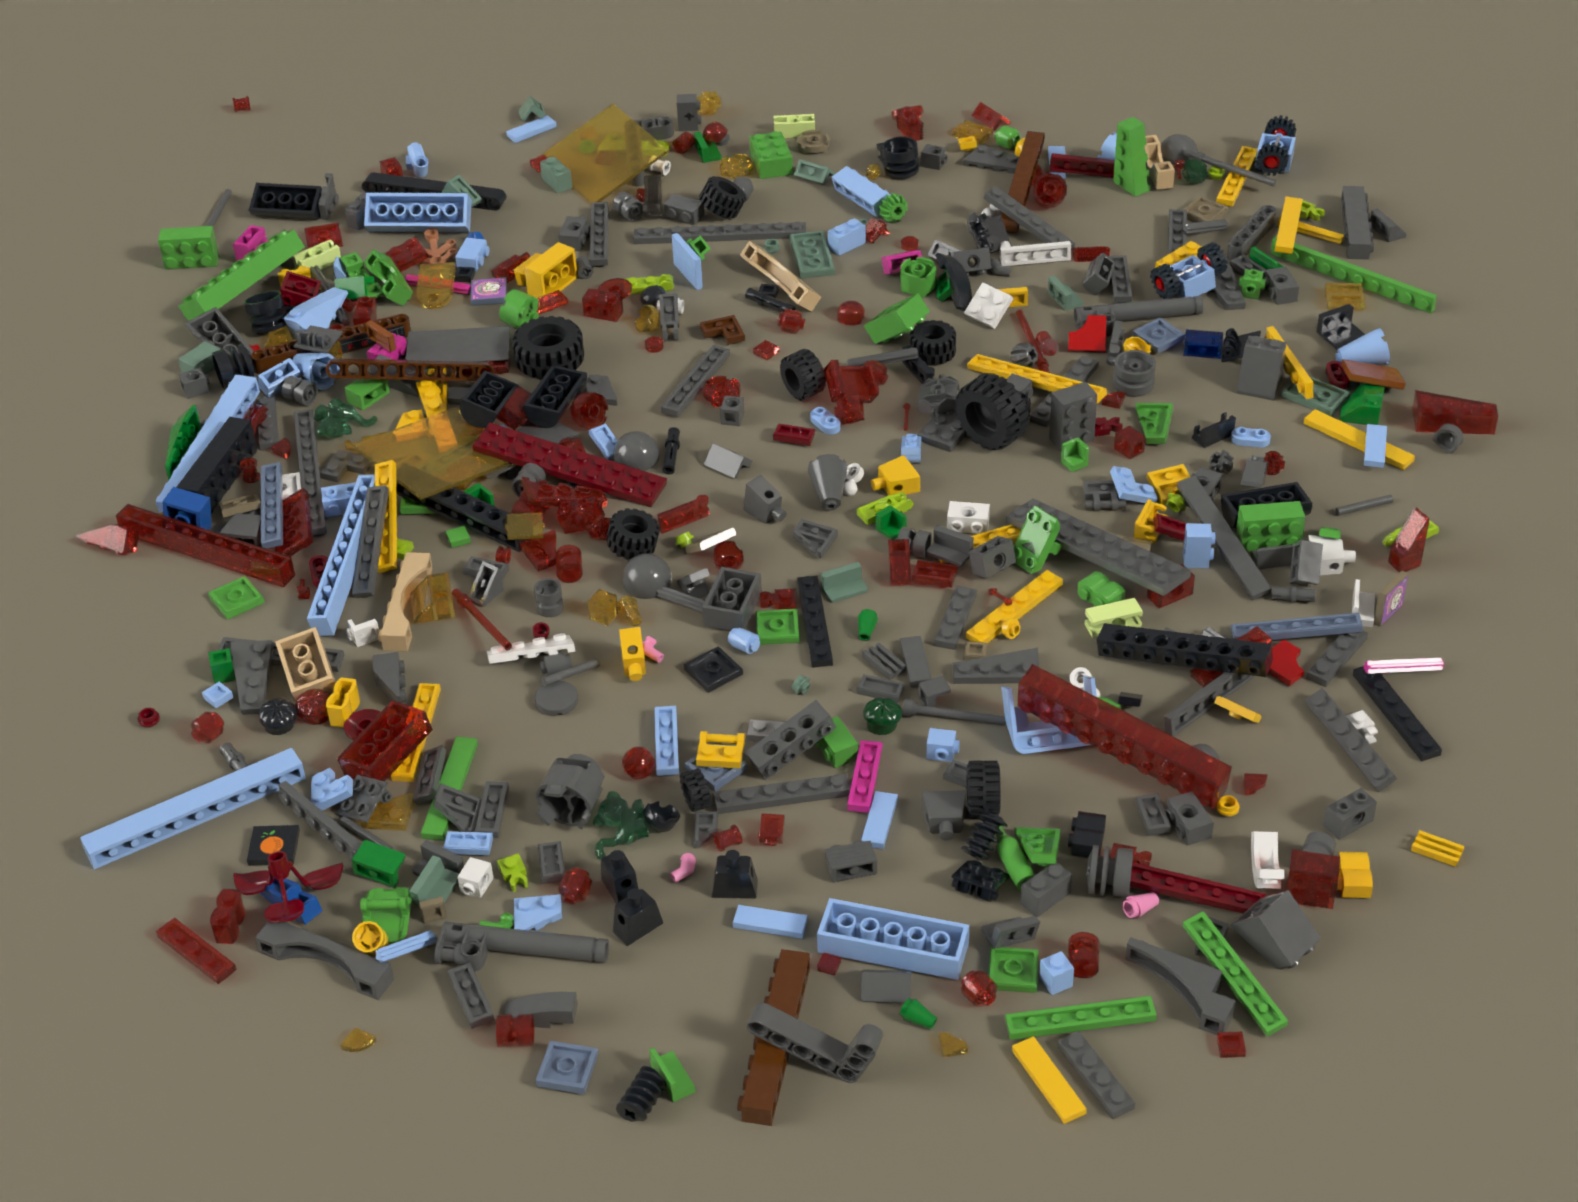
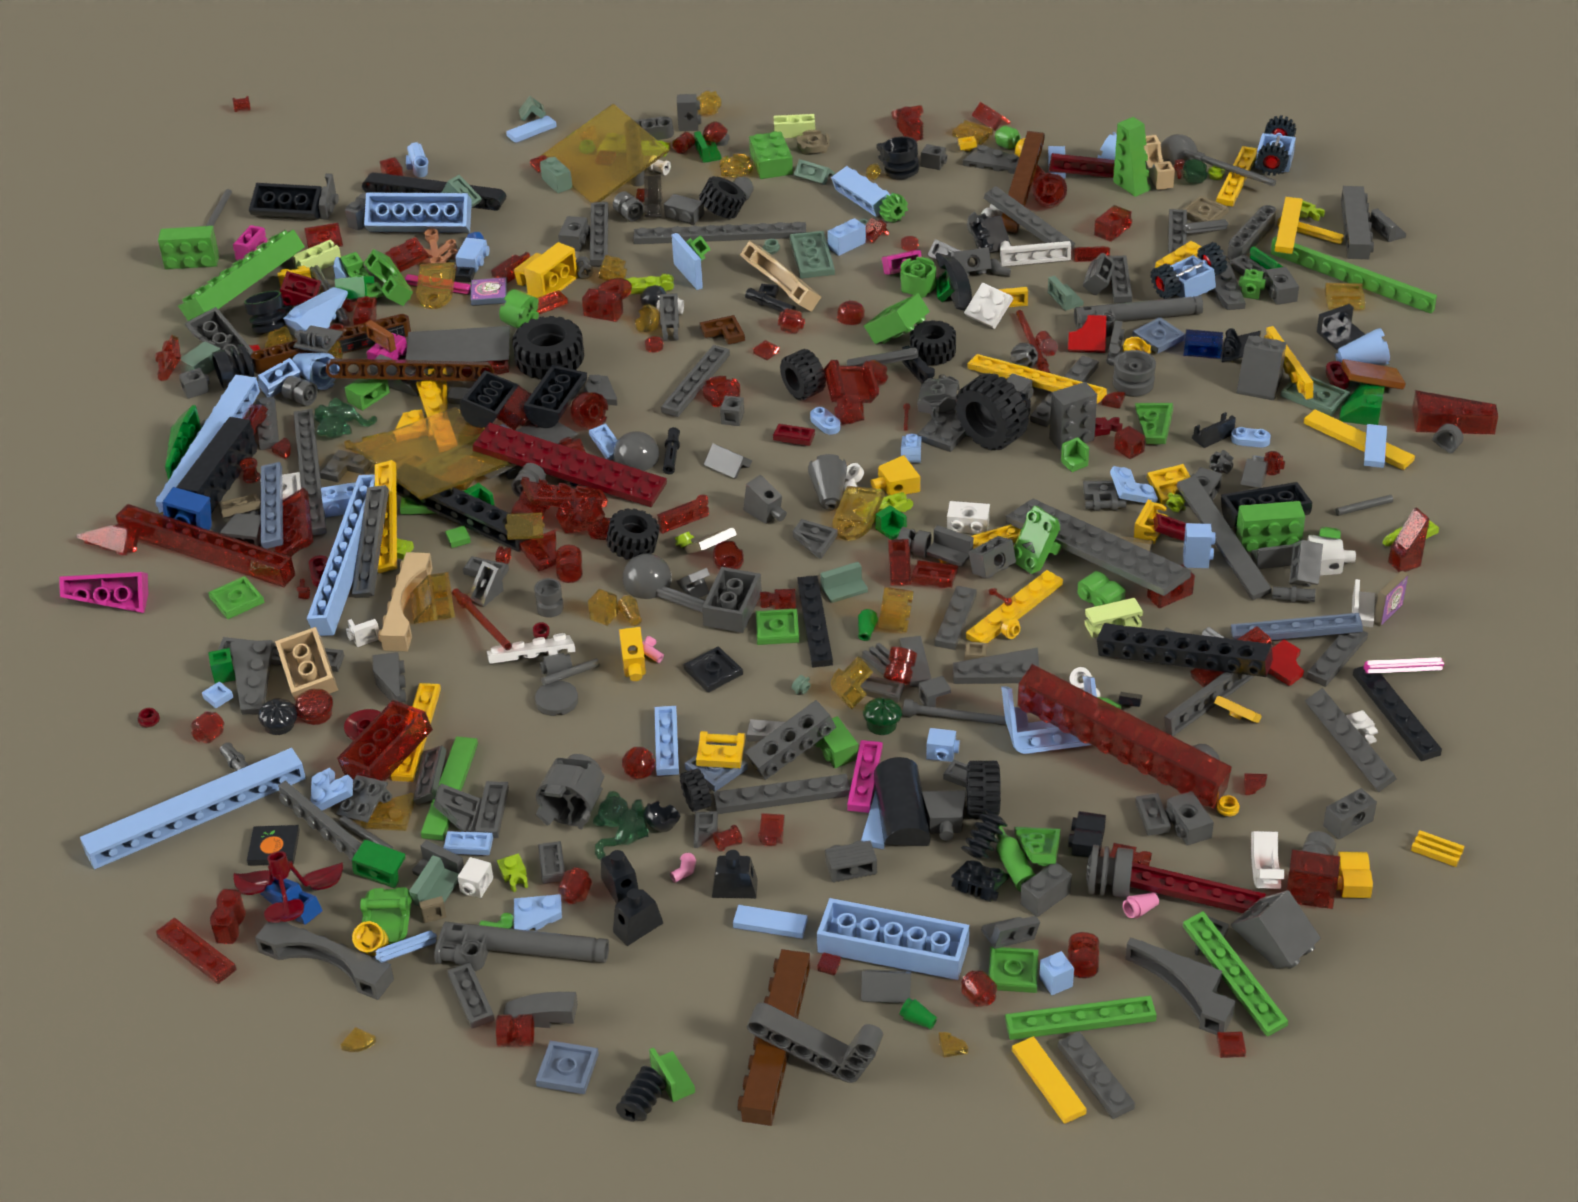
(114, 590): none -> dark pink wedge
(168, 358): none -> clear red plate
(343, 701): yellow brick -> none
(612, 268): none -> clear yellow brick
(744, 640): light blue brick -> none
(847, 682): none -> clear yellow brick
(857, 511): none -> clear yellow tile
(895, 609): none -> clear yellow brick
(900, 663): none -> clear red wheel
(901, 803): none -> black brick
(1113, 223): none -> clear red brick

